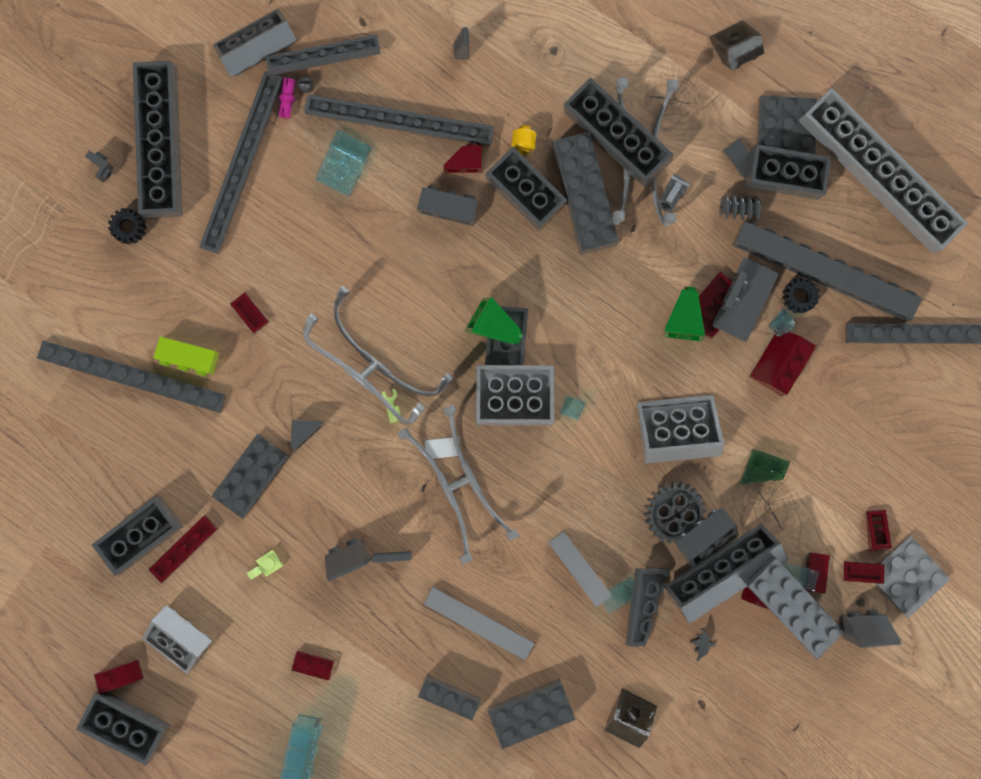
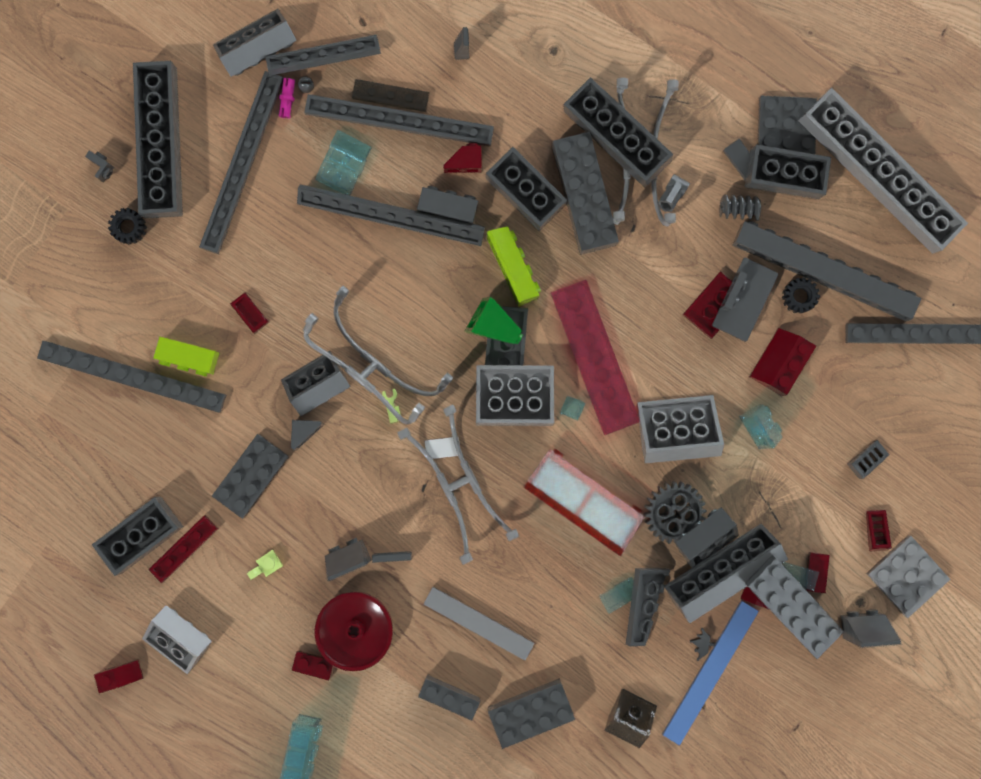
(123, 727): dark grey brick -> none
(314, 384): none -> dark grey slope
(353, 631): none -> dark red dish
(390, 95): none -> clear smoke tile
(390, 215): none -> dark grey plate
(513, 266): none -> lime slope
(523, 139): yellow head -> none
(580, 569): light grey slope -> none
(584, 502): none -> windscreen
(595, 357): none -> clear pink plate
(686, 317): green slope -> none
(710, 673): none -> medium blue tile
(737, 44): clear smoke slope -> none
(761, 427): none -> clear light blue slope
(763, 467): clear green wing -> none
(782, 323): clear light blue slope -> none
(860, 473): none -> dark grey slope
(864, 572): dark red tile -> none

